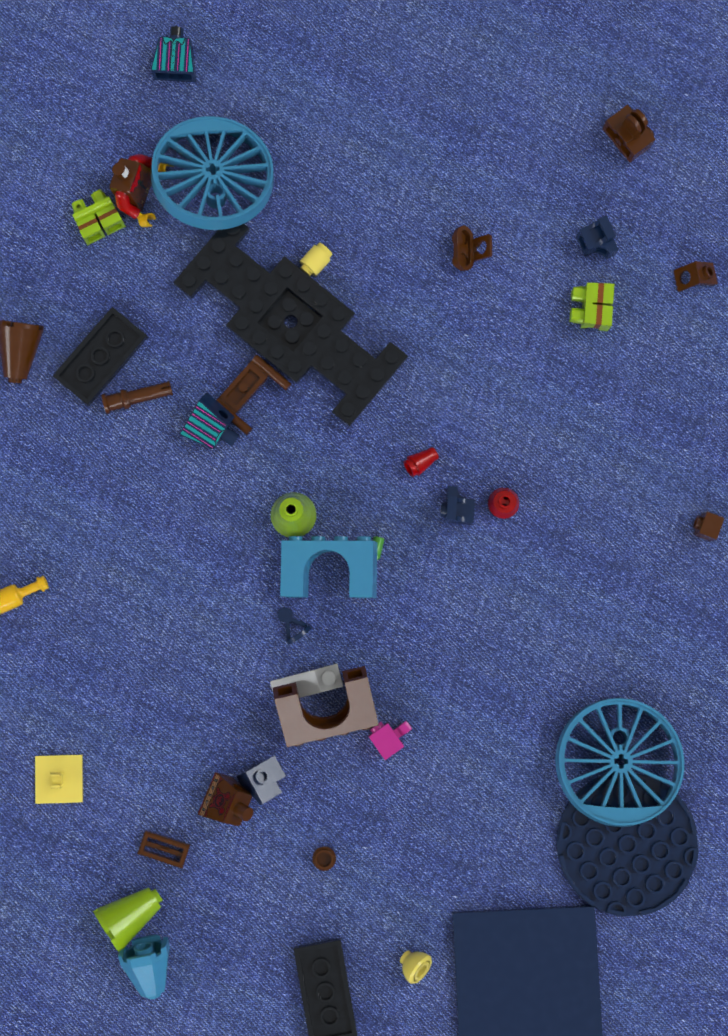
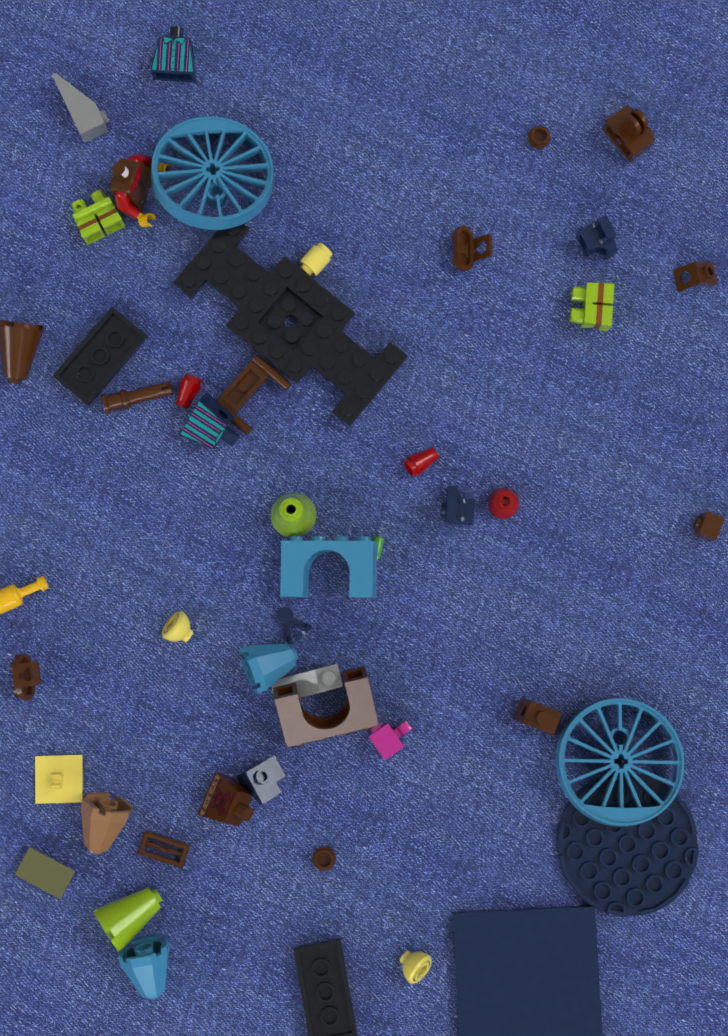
(23, 676): none -> reddish brown bracket
(45, 872): none -> olive piece
(83, 110): none -> light grey slope
(103, 820): none -> medium nougat cone
(177, 628): none -> light yellow brick
(188, 390): none -> red cone
(267, 664): none -> dark azure cone
(537, 716): none -> reddish brown torso
(539, 137): none -> reddish brown plate

